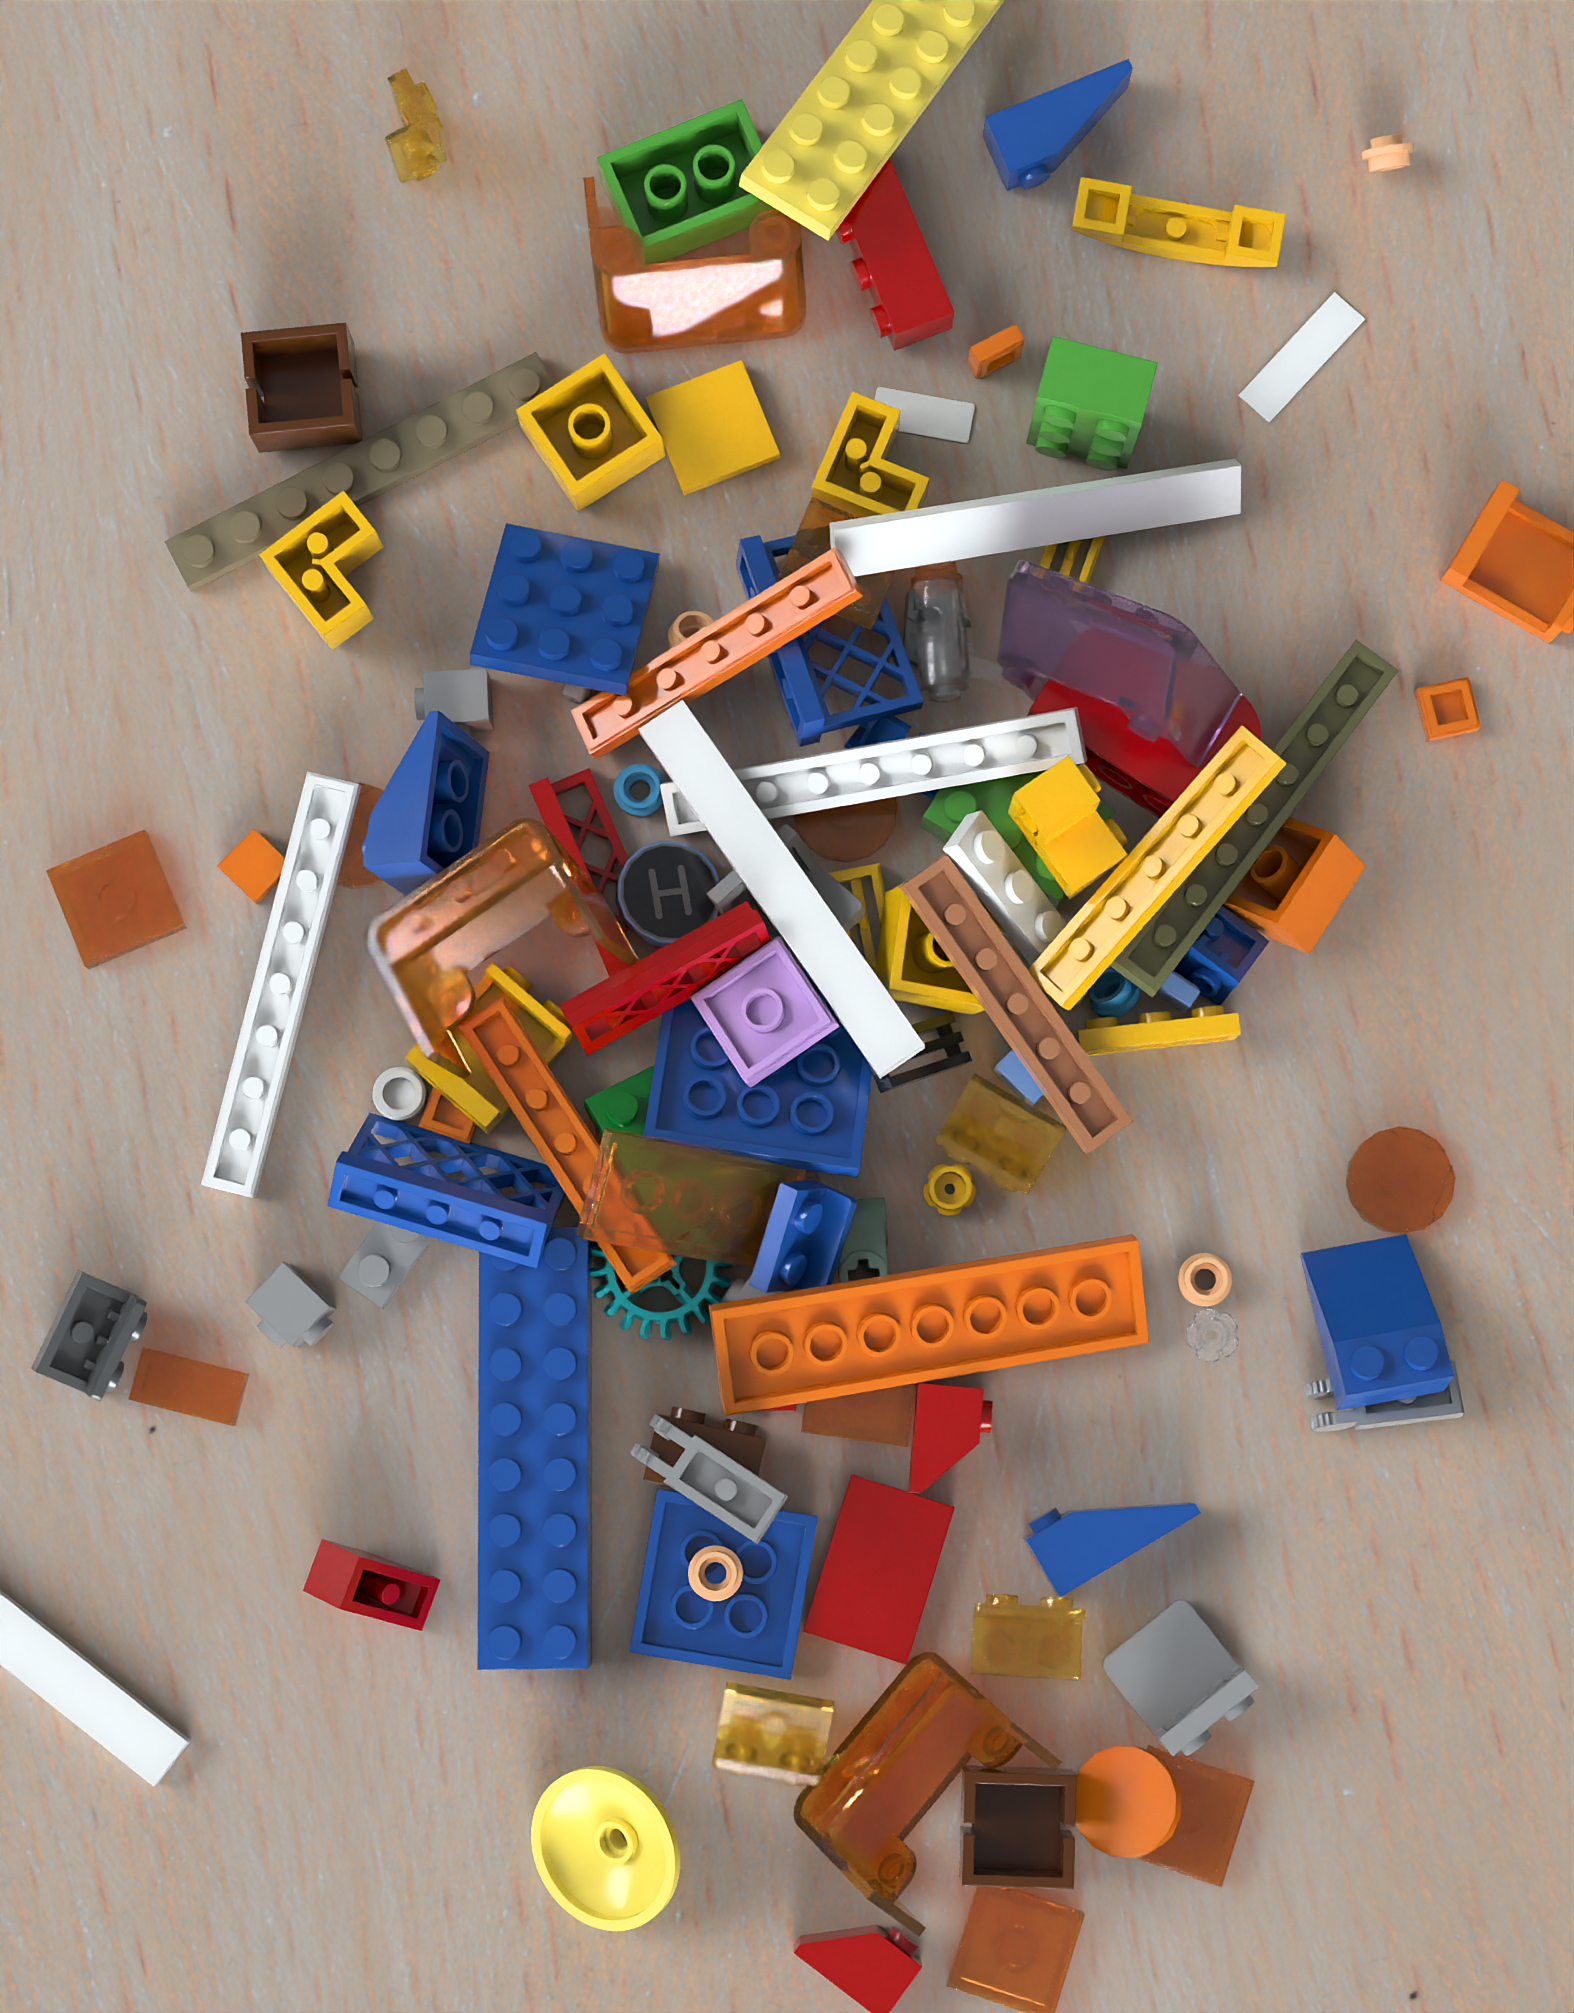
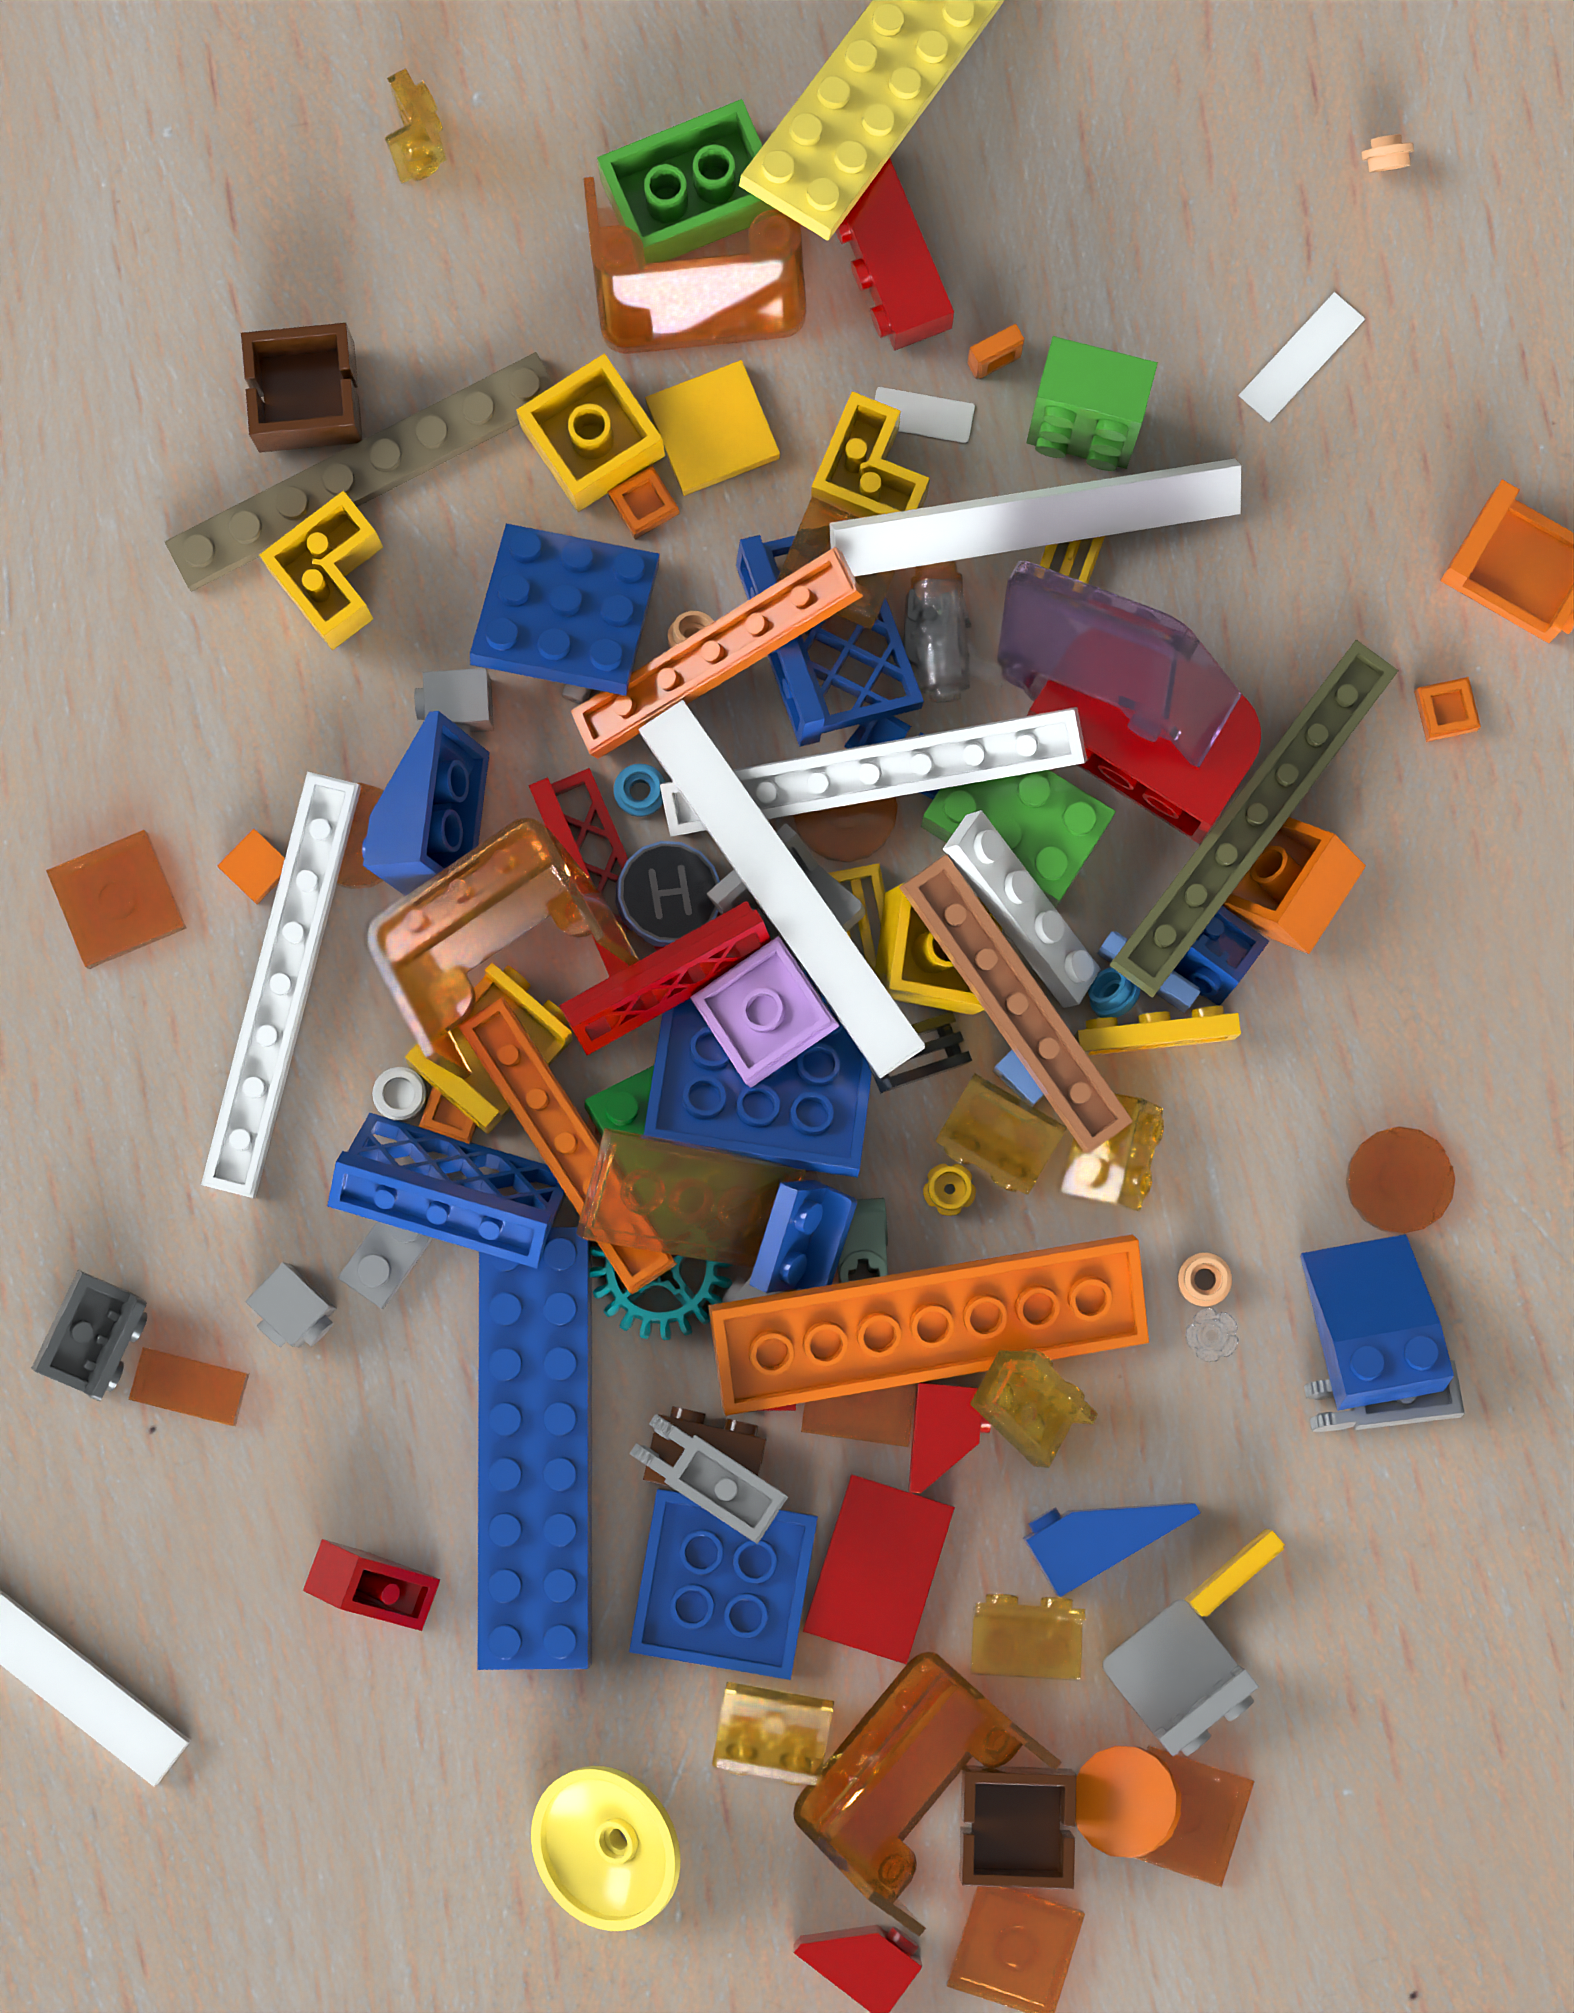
(643, 502): none -> orange tile
(702, 1585): light nougat plate -> none
(1031, 1404): none -> clear yellow bracket
(1041, 132): blue slope -> none
(1065, 829): yellow brick -> none
(1121, 1166): none -> clear yellow bracket
(1155, 868): yellow plate -> none
(1177, 229): yellow slope -> none
(1235, 1572): none -> yellow tile

